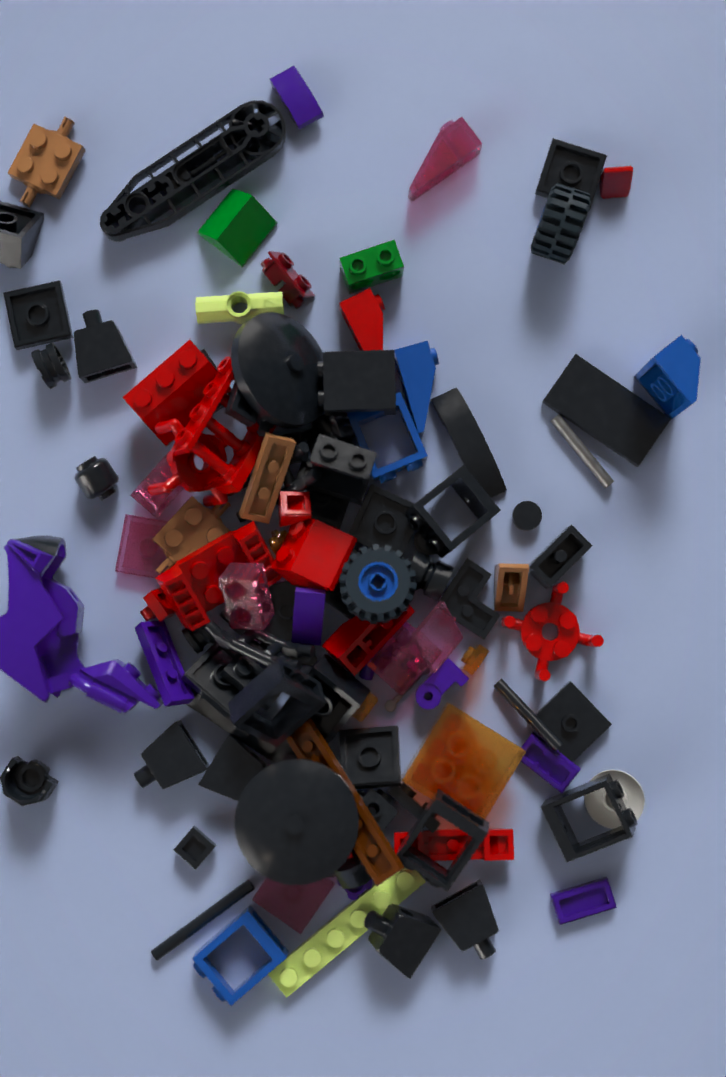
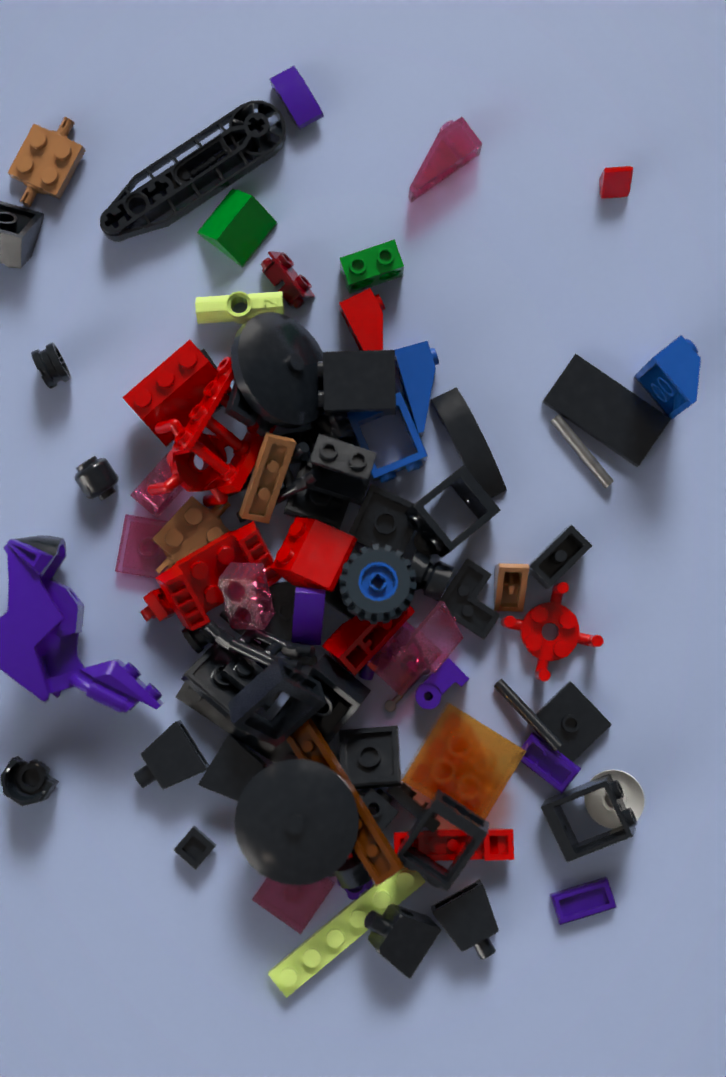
(38, 315): black plate -> none
(100, 349): black torso -> none
(164, 663): dark purple plate -> none
(202, 920): black bar -> none
(264, 937): blue window -> none
(277, 539): clear orange plate -> none
(293, 507): red slope -> none
(367, 705): clear orange tile -> none
(473, 658): clear orange plate -> none
(526, 515): black tile -> none
(560, 223): black wheel -> none
(571, 167): black plate -> none

